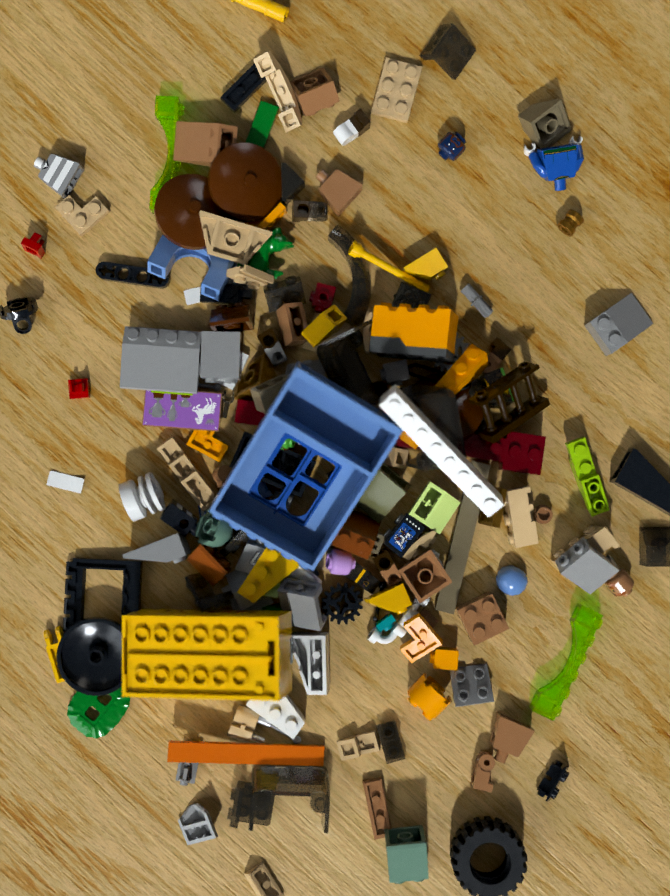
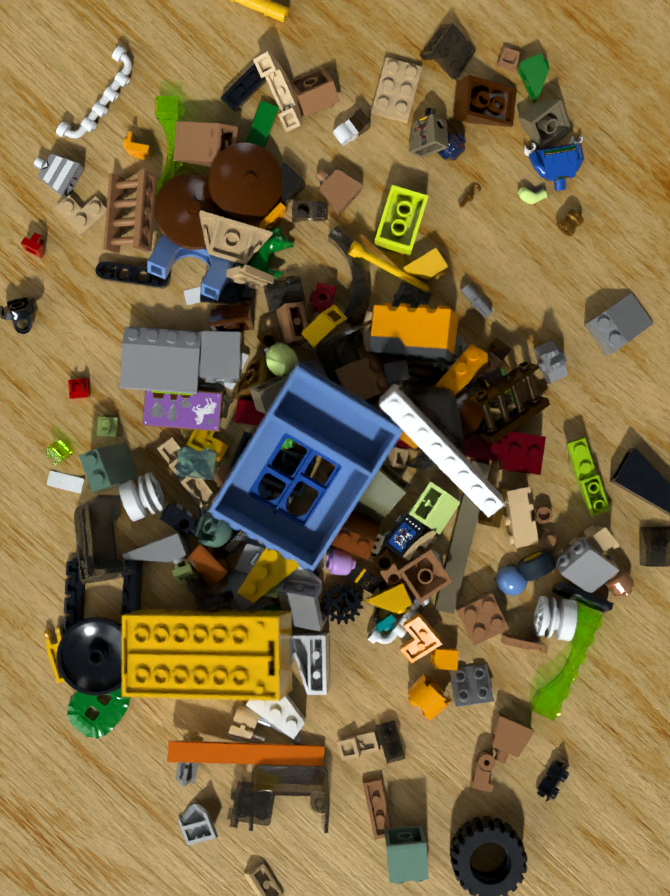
(58, 452): none -> clear neon green tile
(97, 540): none -> clear smoke windscreen
(99, 108): none -> white bar
(107, 426): none -> yellowish green tile
(108, 467): none -> sand green slope
(137, 150): none -> light orange bracket
(144, 213): none -> medium nougat fence
(180, 573): none -> yellowish green tile
(196, 463): none -> clear light blue bracket
(281, 359): none -> yellowish green helmet
(363, 378): none -> medium nougat slope
(401, 220): none -> neon yellow brick
(428, 134): none -> dark tan torso
(469, 196): none -> pearl gold hand
(484, 102): none -> reddish brown slope
(509, 59): none -> medium nougat tile
(530, 197): none -> yellowish green arm
(531, 642): none -> medium nougat wing
(533, 75): none -> green slope
(536, 565): none -> black wheel
(549, 540): none -> medium nougat plate
(551, 361): none -> light grey hinge
(556, 618): none -> white wheel
(582, 597): none -> black tile

